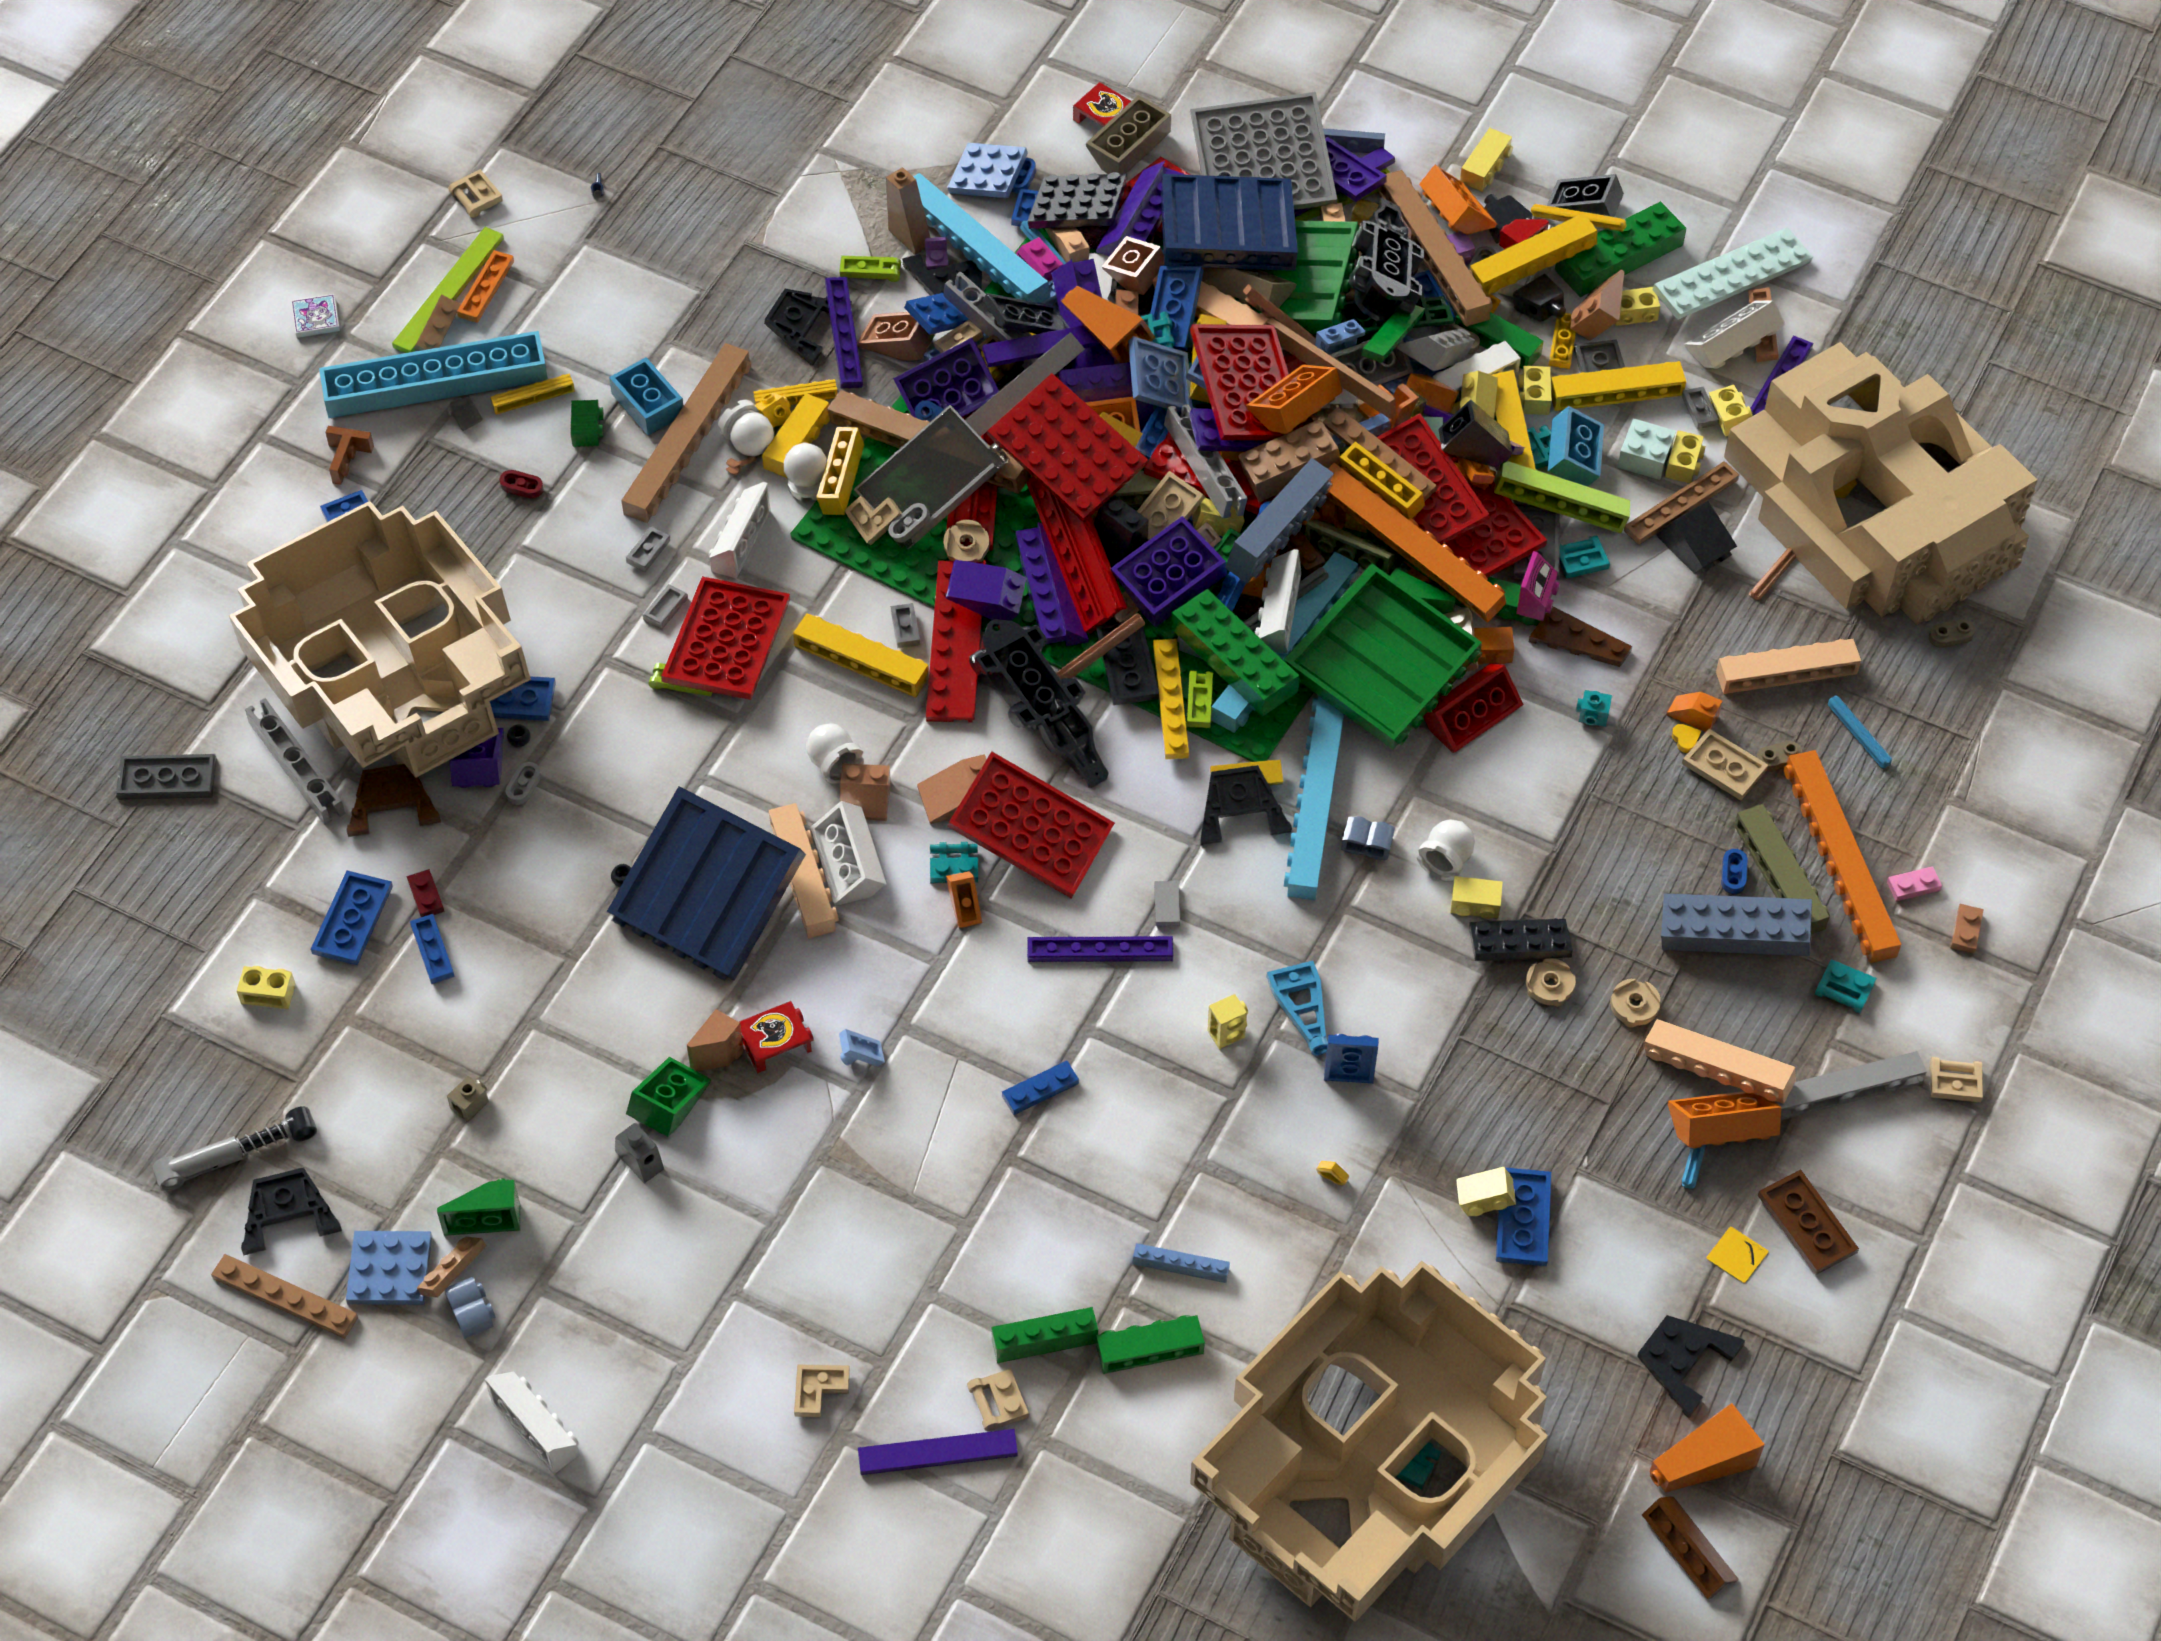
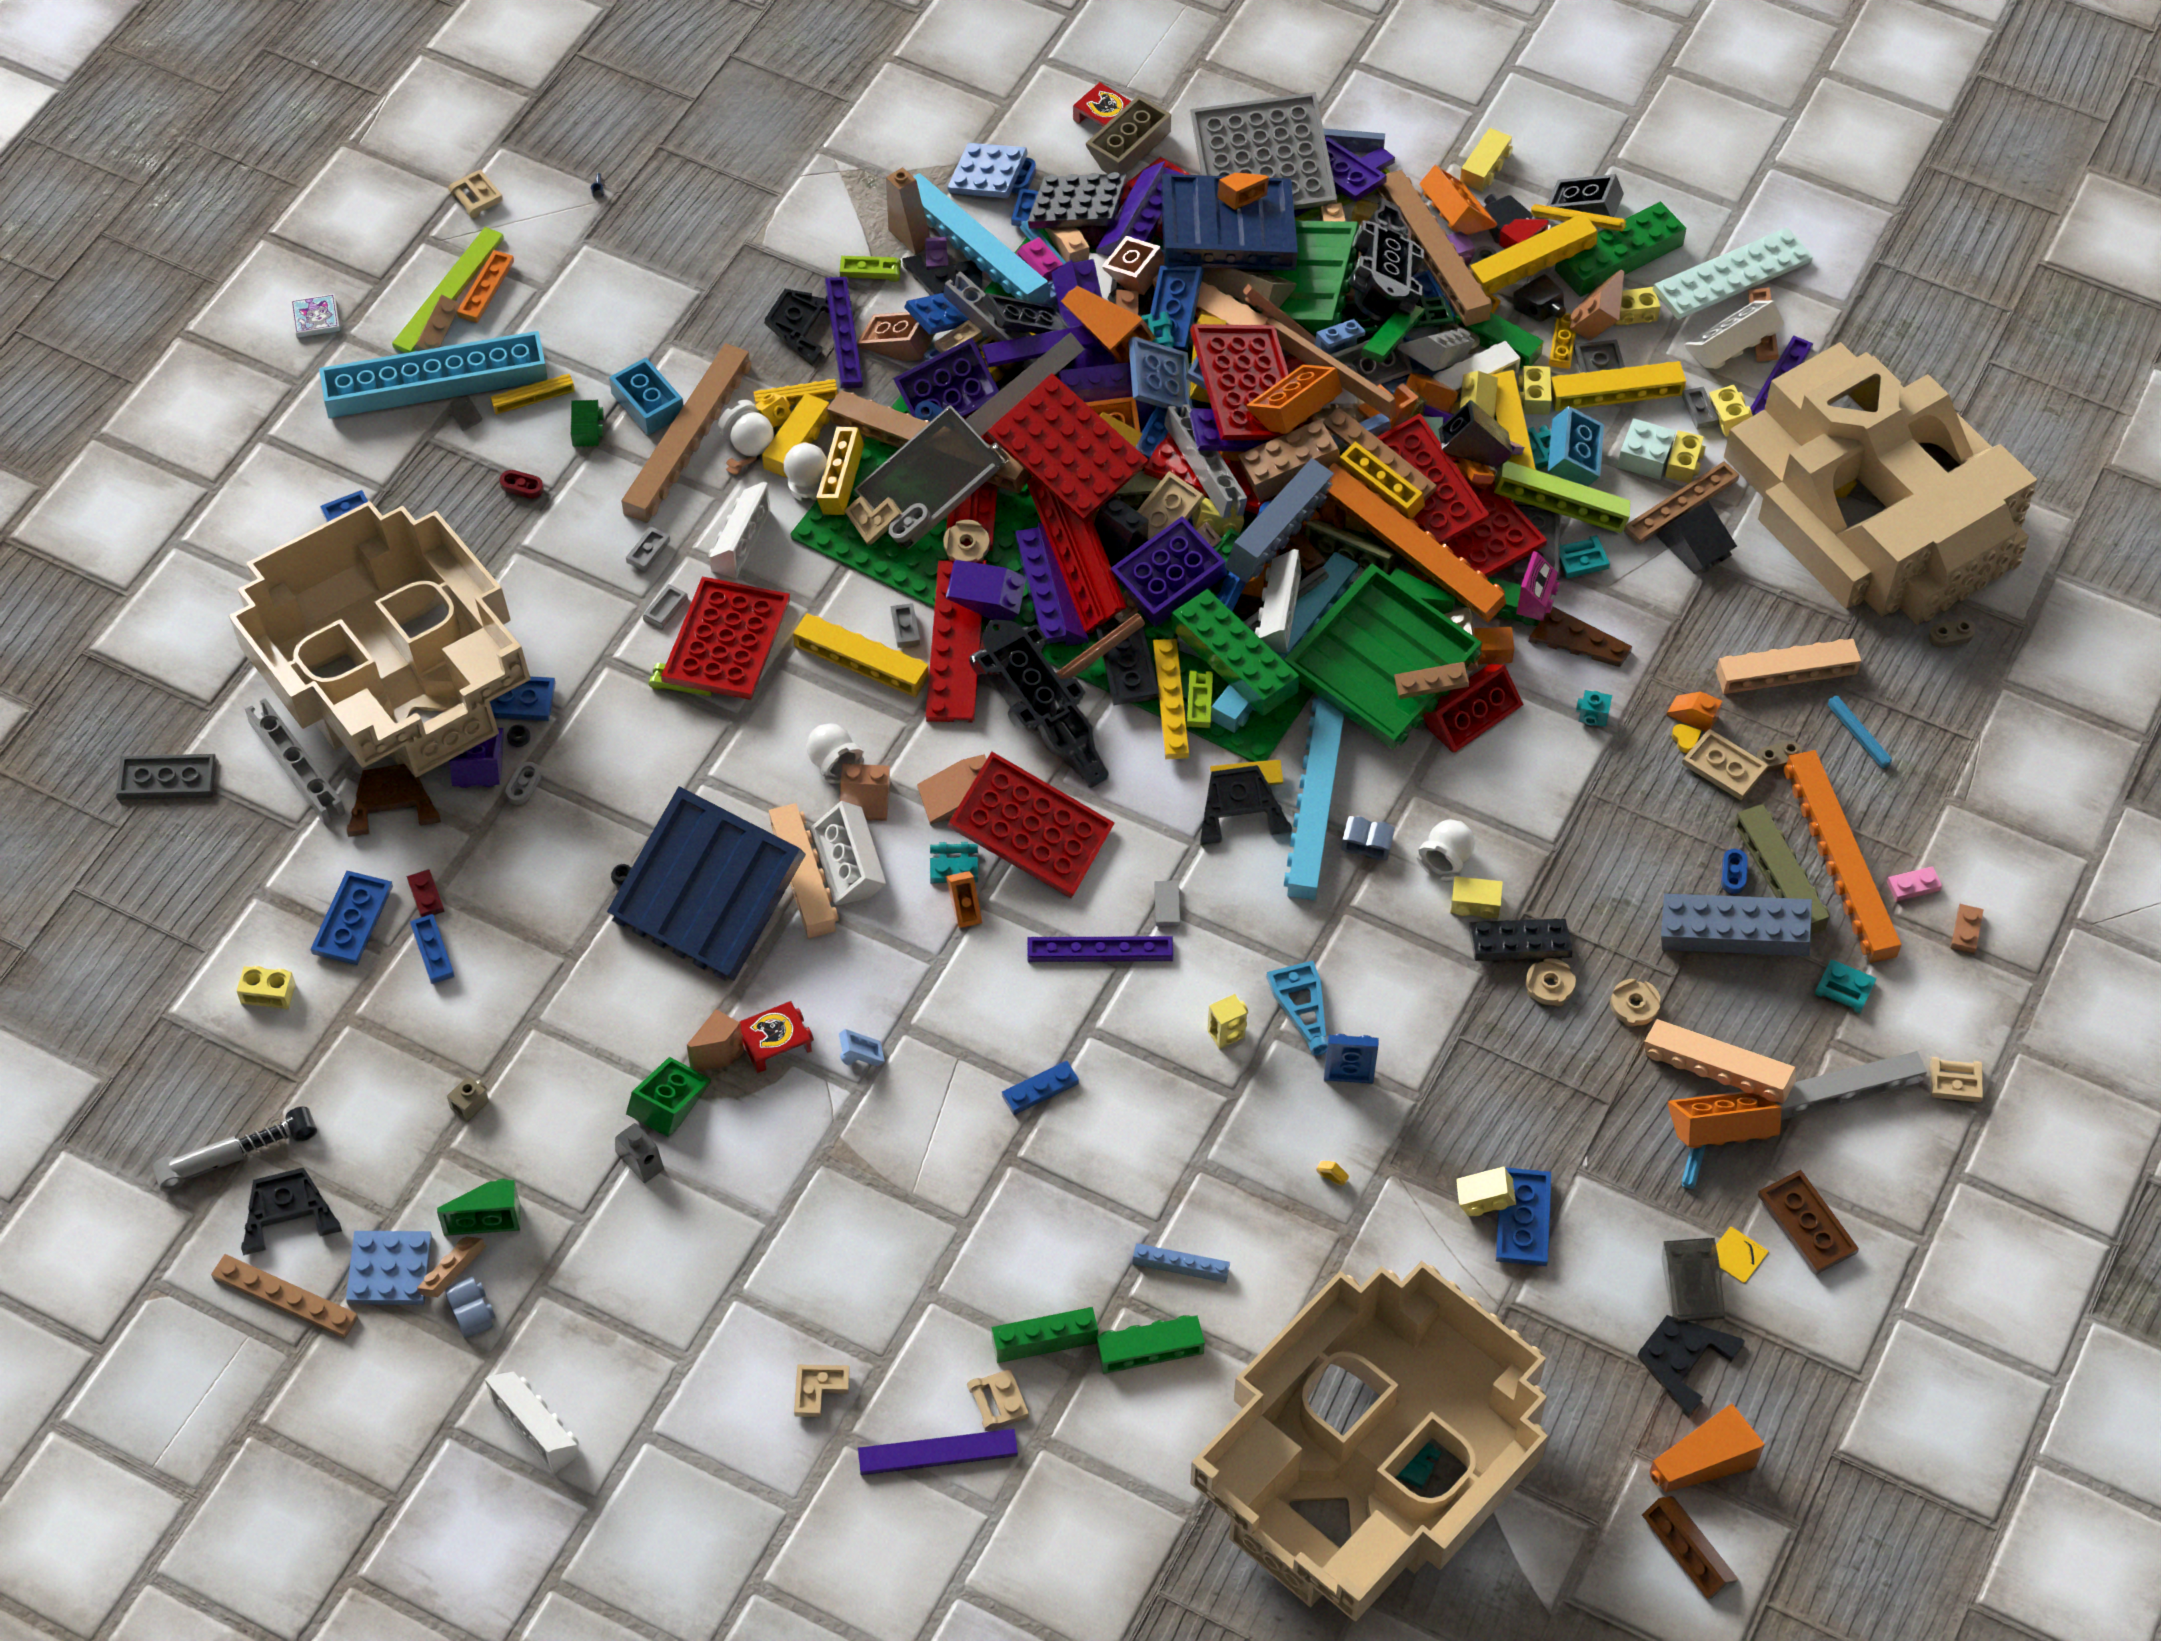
(347, 443): dark orange bracket -> none
(1242, 189): none -> orange slope
(1431, 680): none -> medium nougat plate
(1693, 1279): none -> clear smoke slope
(1773, 574): nougat axle -> none

